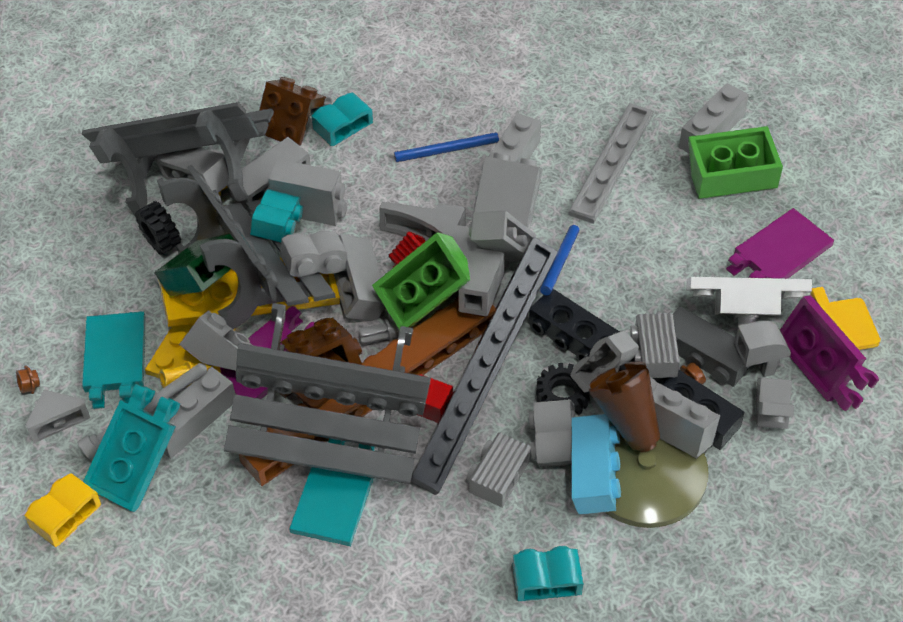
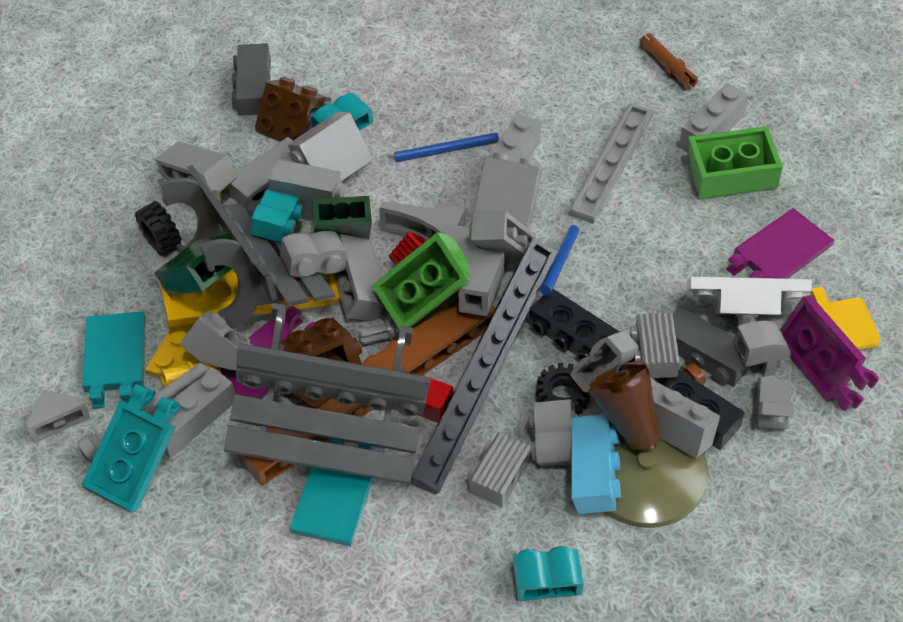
(27, 380): dark orange plate -> none
(62, 509): yellow brick -> none
(179, 132): dark grey piece -> none
(253, 71): none -> dark grey brick
(332, 145): none -> light grey brick
(342, 215): none -> dark green brick
(674, 67): none -> dark orange pin

